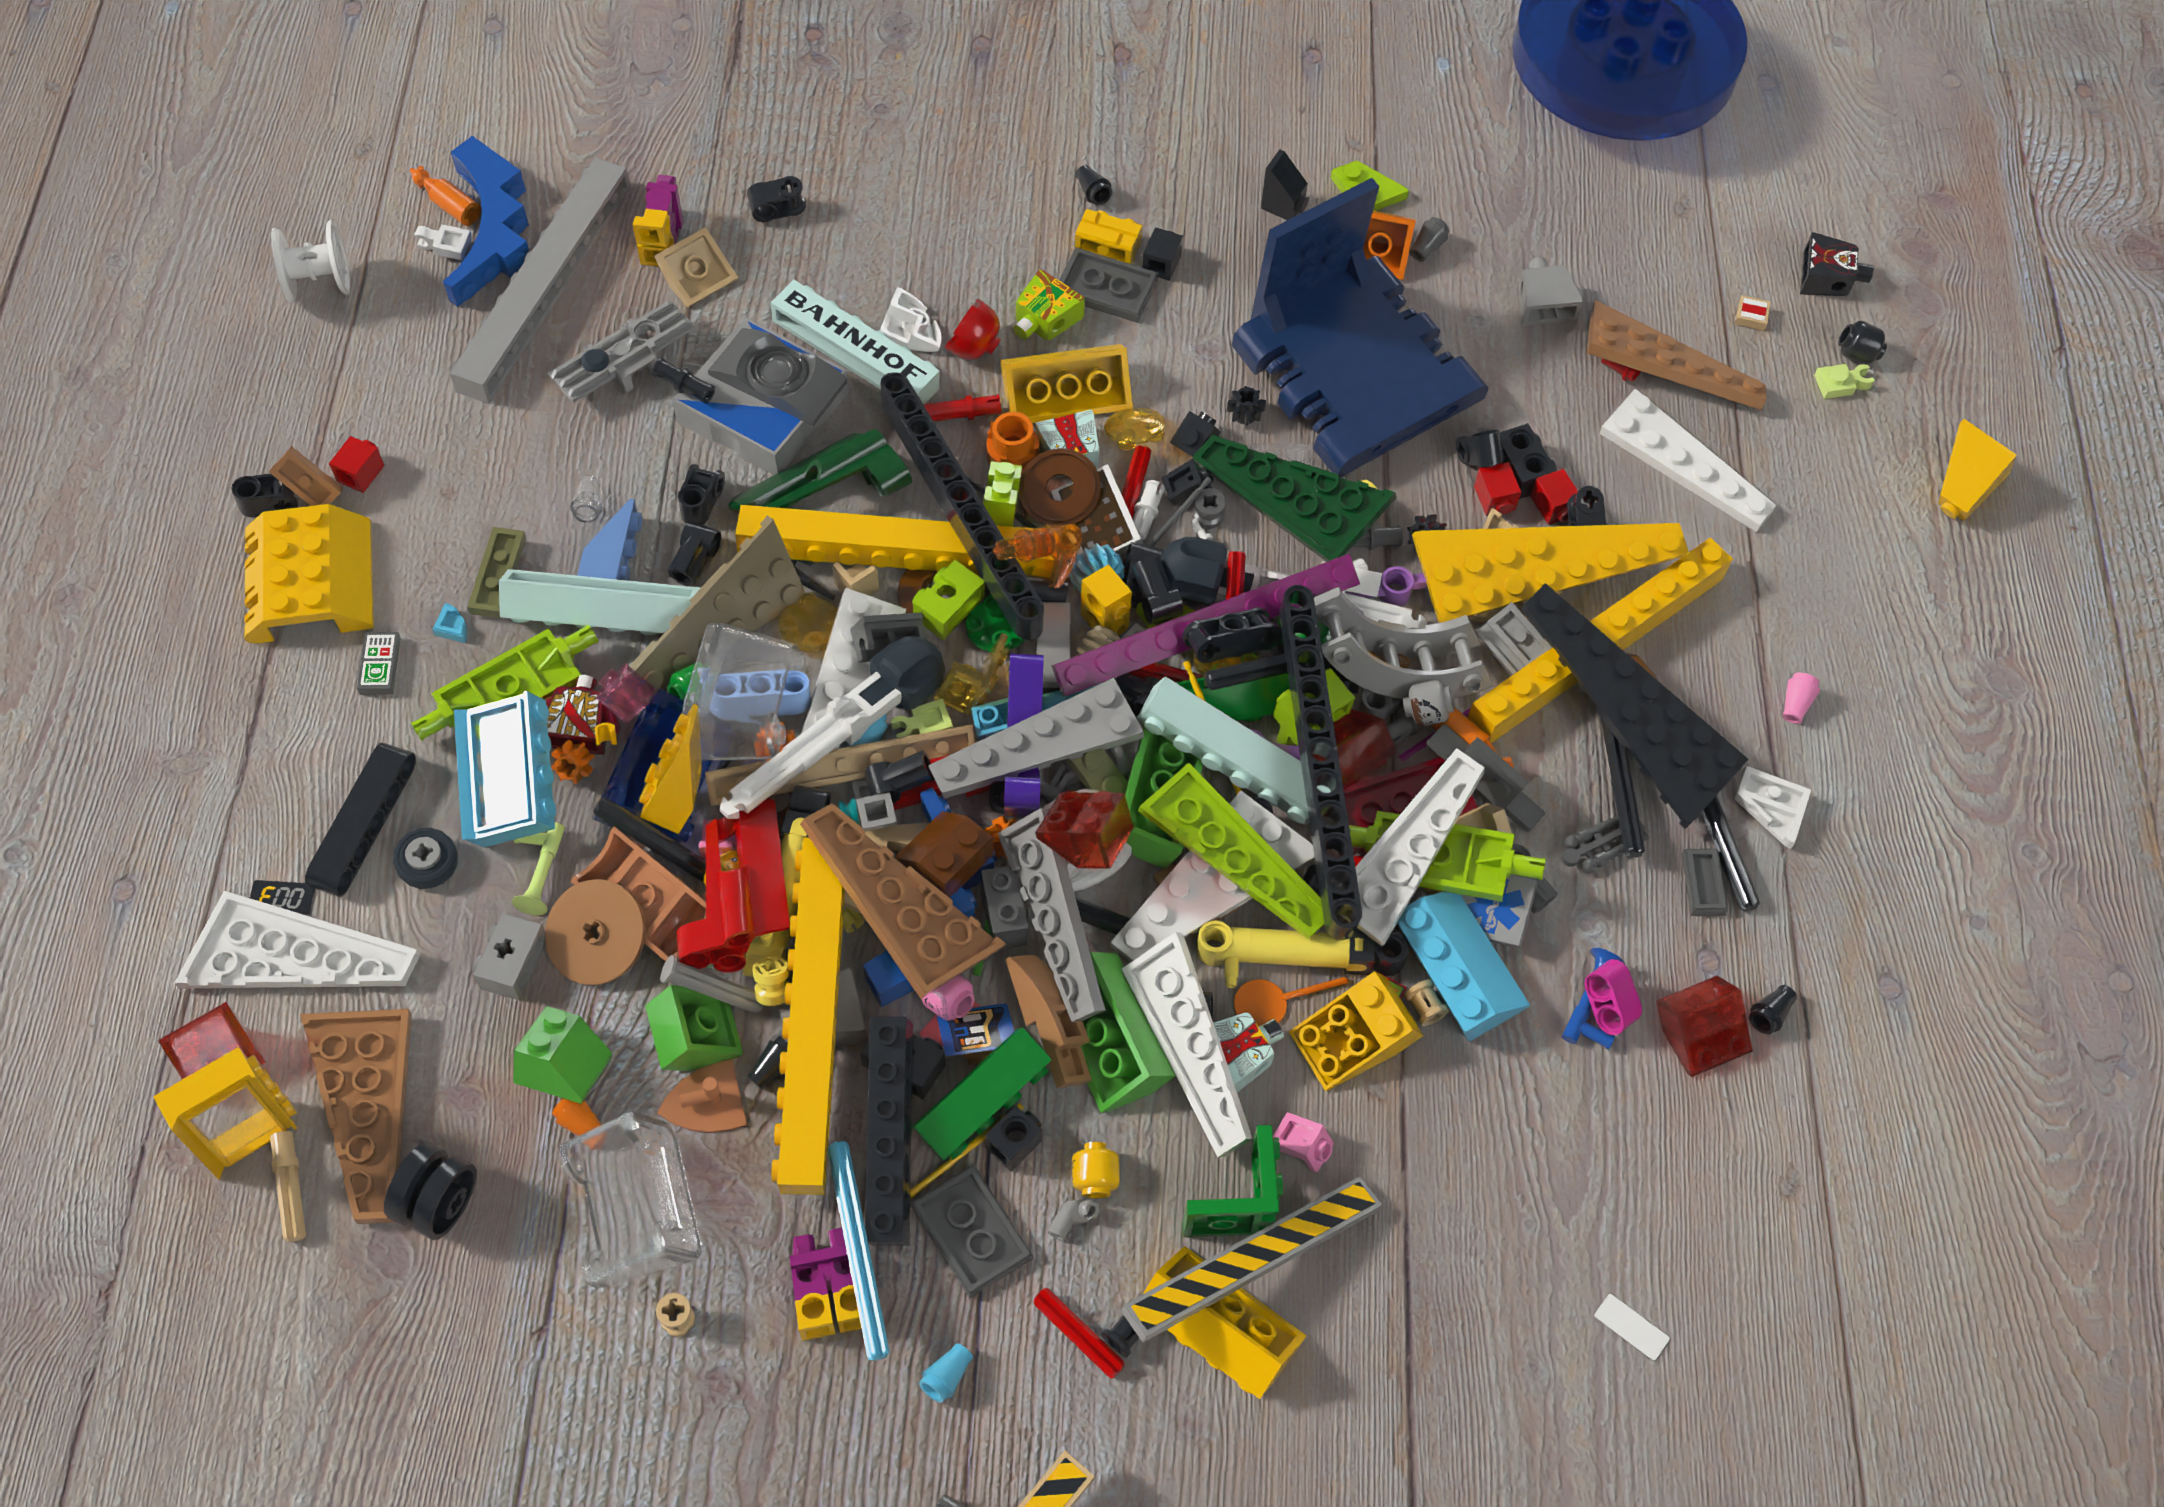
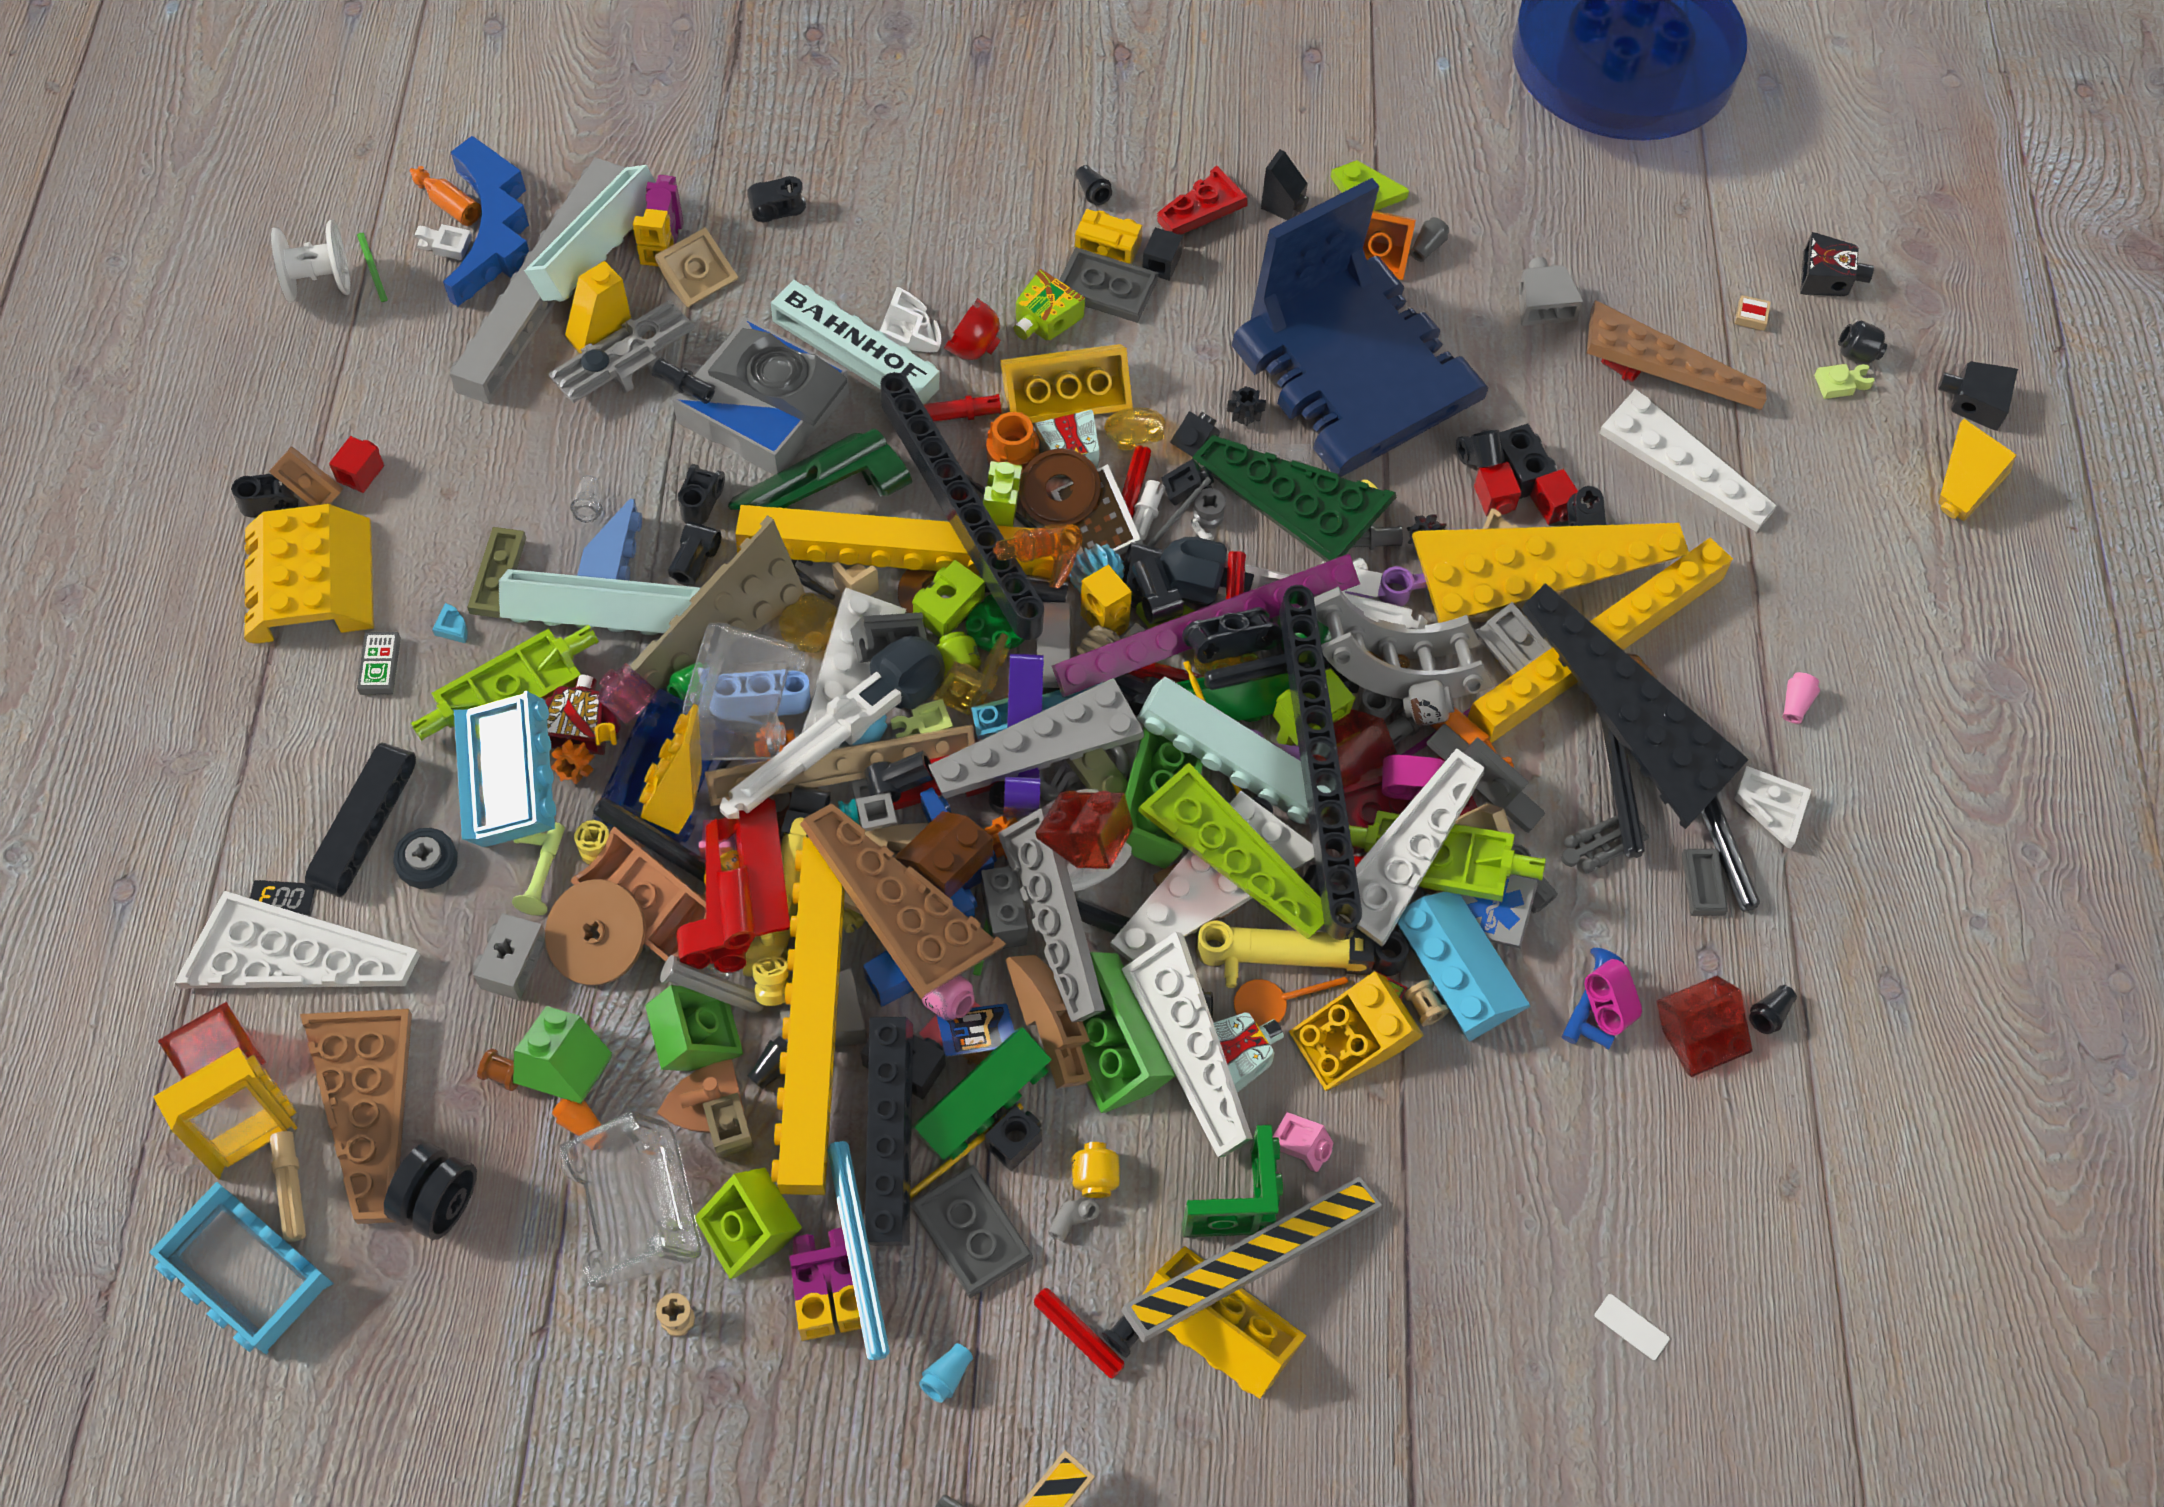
(238, 1269): none -> window
(372, 267): none -> bright green piece
(497, 1068): none -> dark orange bush
(584, 838): none -> light yellow wheel
(591, 235): none -> light aqua brick
(597, 307): none -> yellow slope
(728, 1125): none -> dark tan slope
(747, 1221): none -> lime slope
(958, 648): none -> lime head
(1203, 204): none -> red wing
(1406, 775): none -> dark pink beam
(1981, 392): none -> black torso

